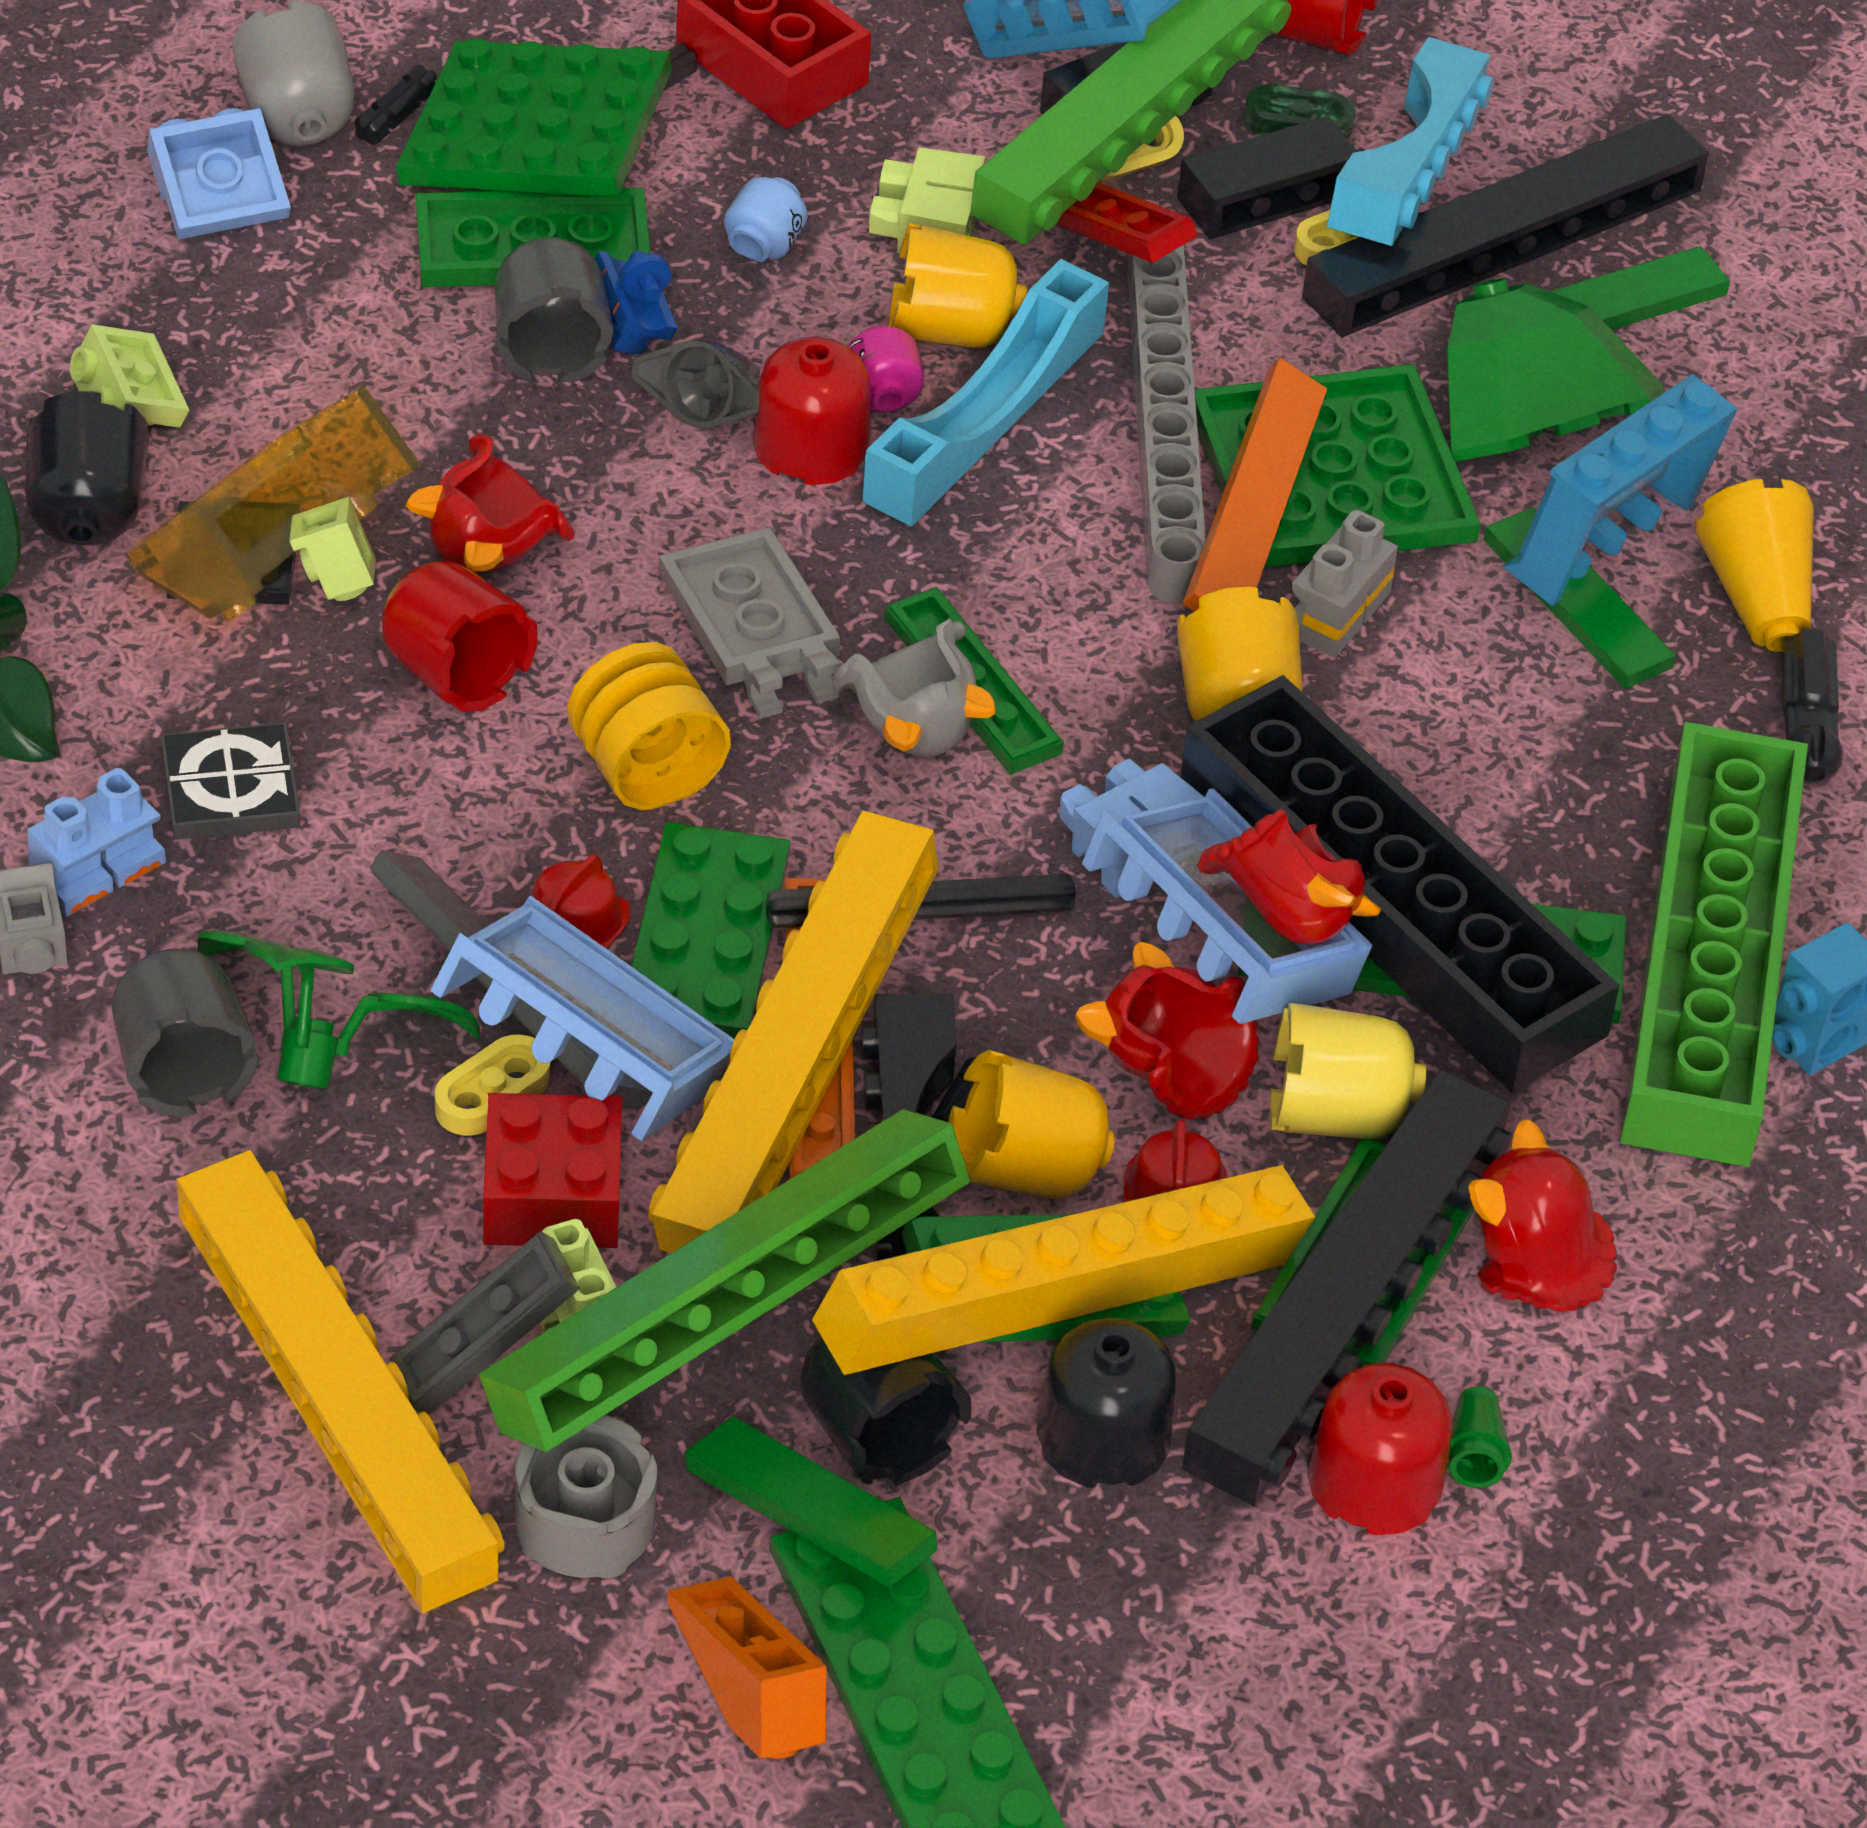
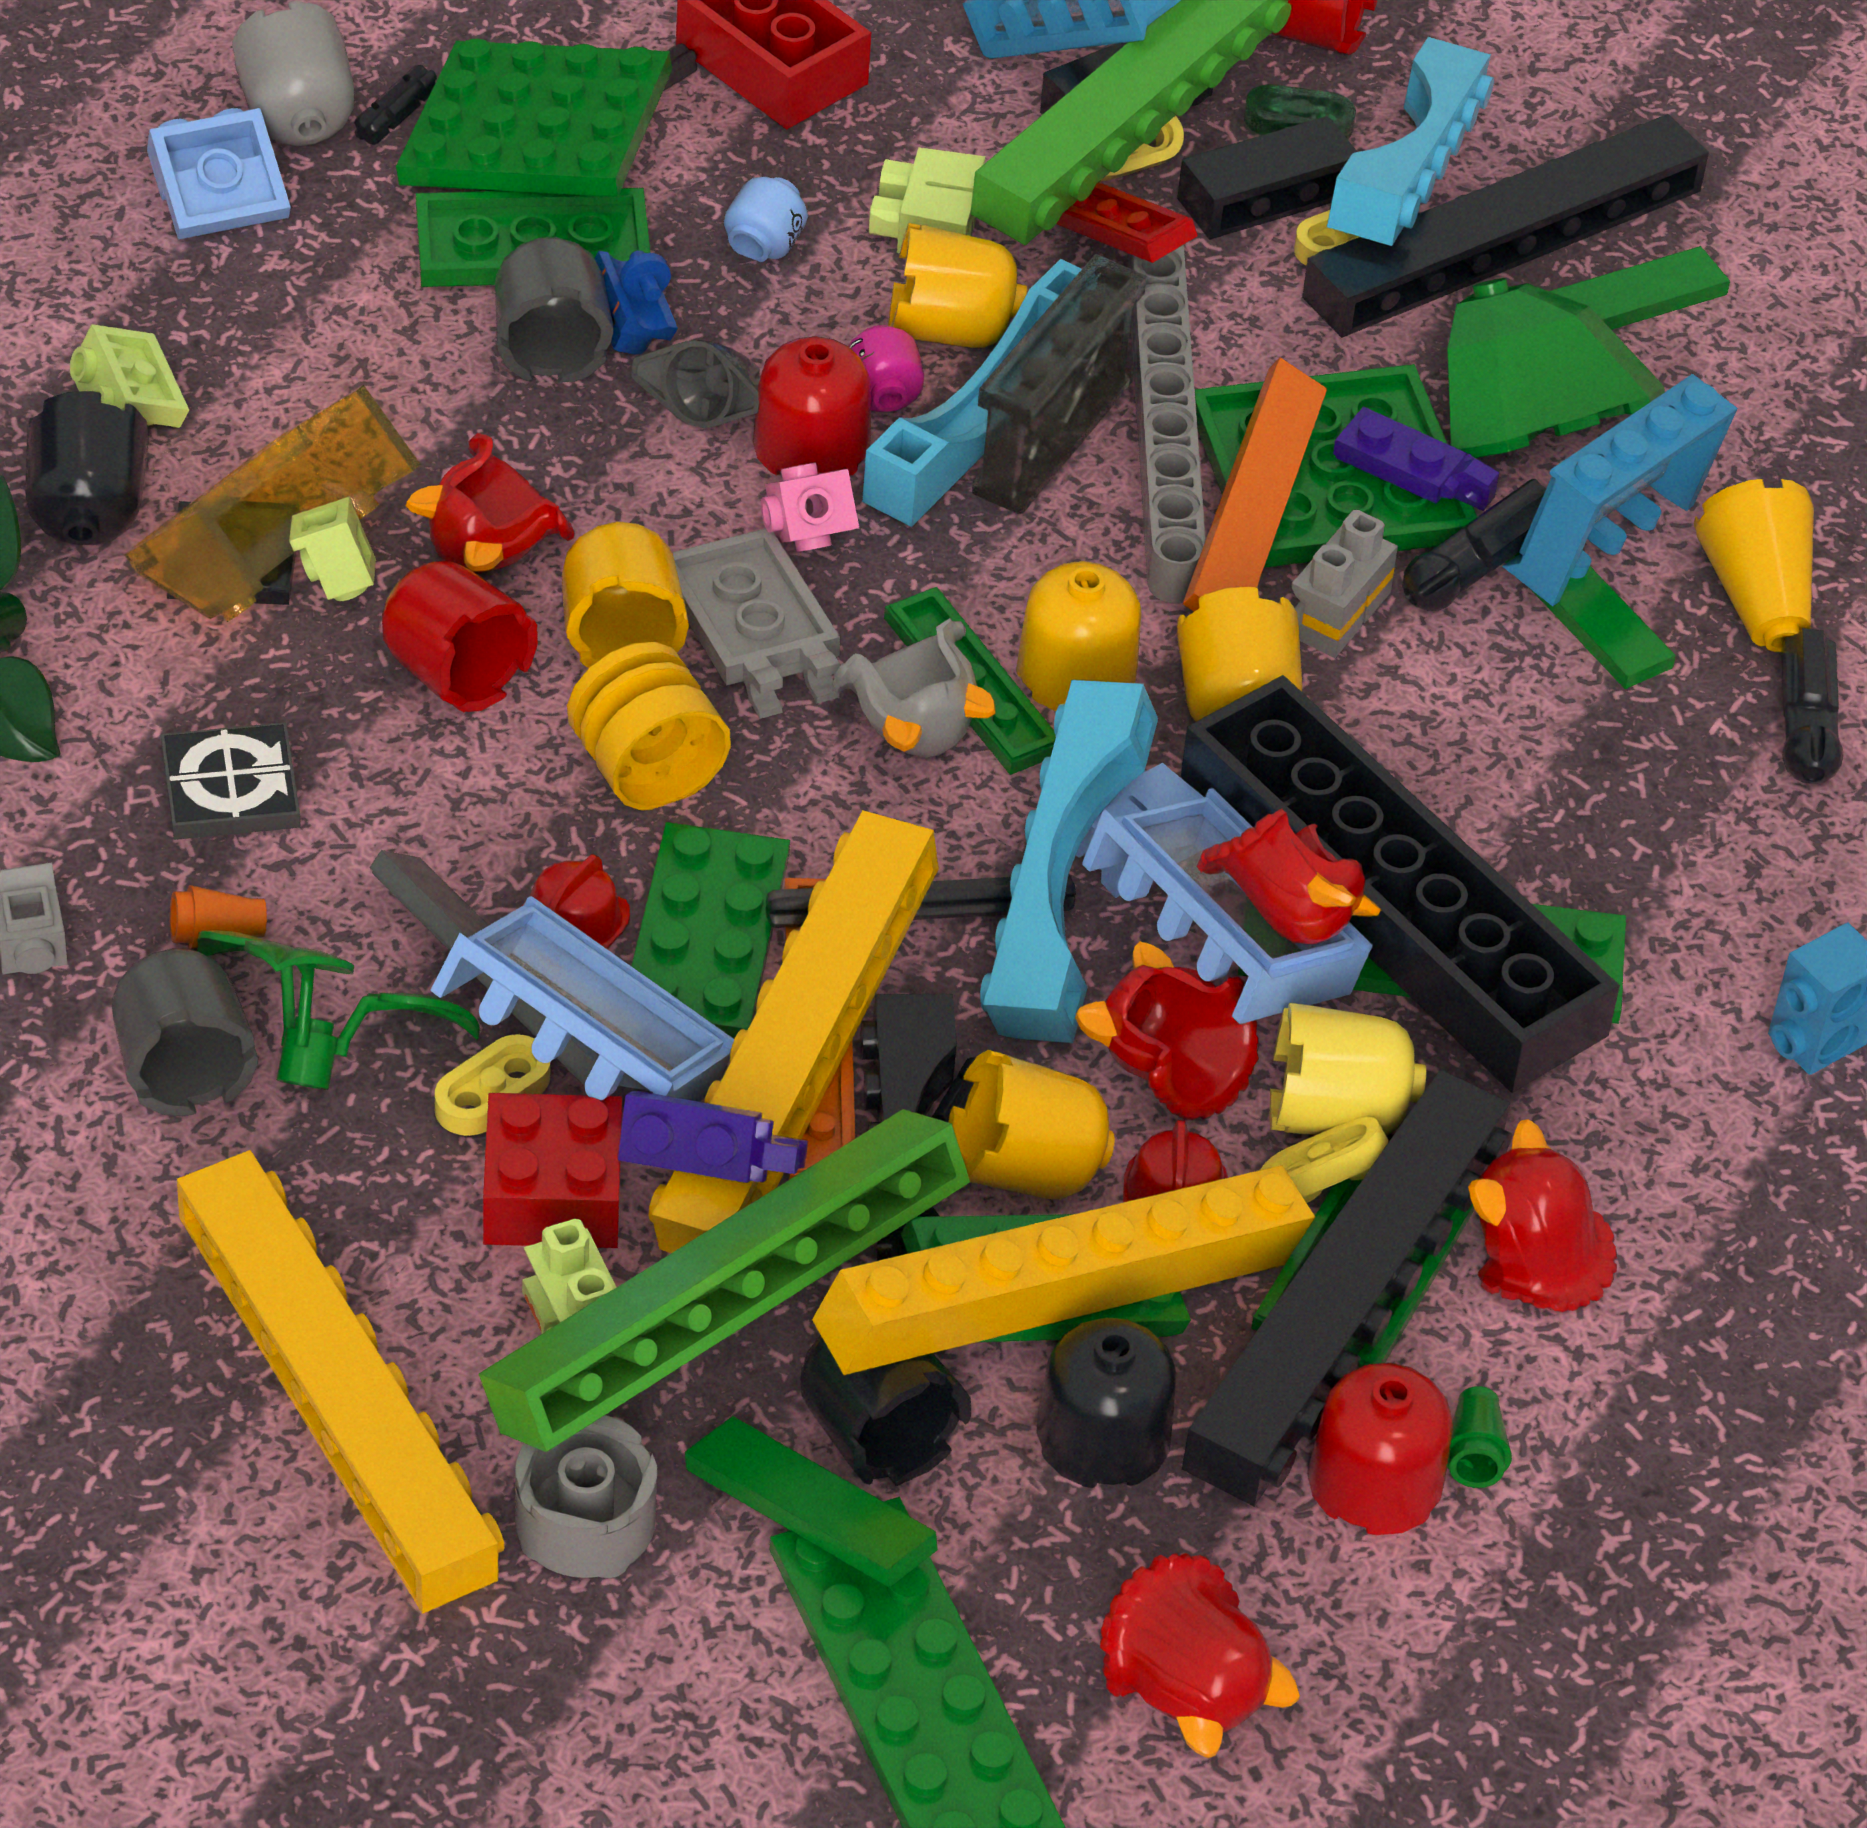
(97, 841): light blue hips -> none
(209, 910): none -> orange cone
(485, 1322): dark grey tile -> none
(621, 591): none -> yellow cylinder
(705, 1139): none -> dark purple hinge
(754, 1667): orange slope -> none
(828, 506): none -> bright pink brick
(1057, 383): none -> clear smoke fence
(1078, 626): none -> yellow cylinder
(1097, 752): none -> medium azure arch
(1190, 1650): none -> red hair
(1332, 1156): none -> light yellow plate
(1415, 460): none -> dark purple hinge
(1475, 550): none -> black piece
(1715, 946): bright green brick -> none

